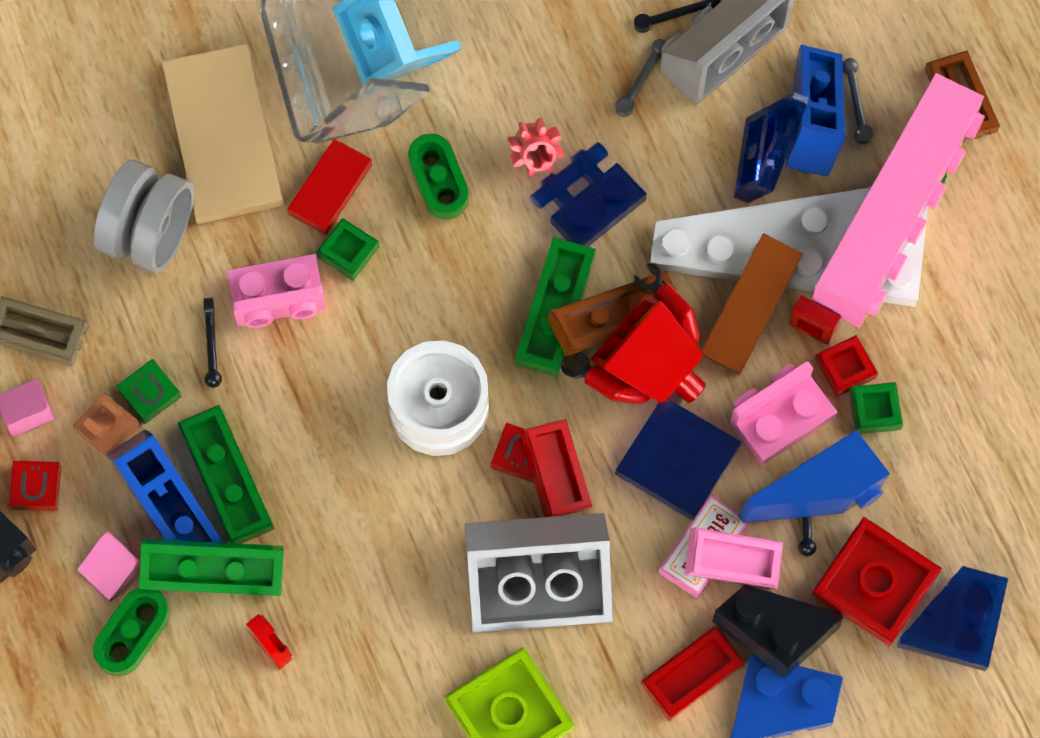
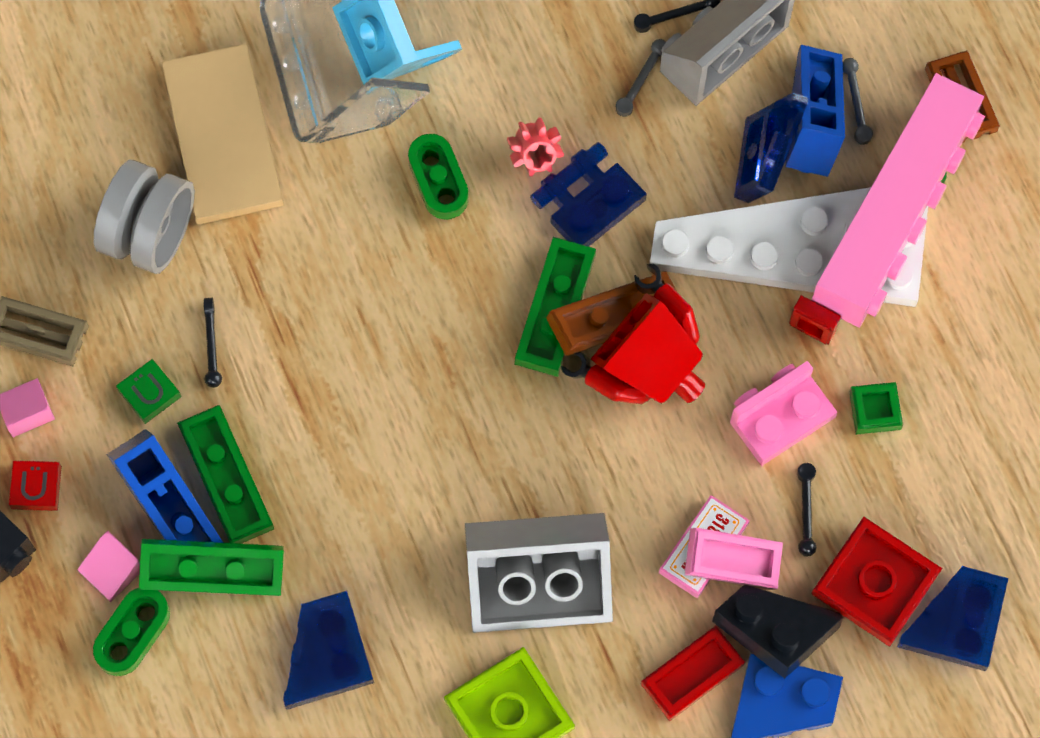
(106, 424): nougat tile -> none
(265, 637): red tile -> none
(276, 291): bright pink bracket -> none
(326, 652): none -> clear blue wing
(329, 186): red tile -> none
(347, 249): green tile -> none
(457, 381): white wheel -> none
(510, 454): red tile -> none
(555, 469): red tile -> none
(678, 458): clear blue tile -> none
(751, 303): dark orange tile -> none
(824, 485): blue slope -> none
(846, 365): red tile -> none

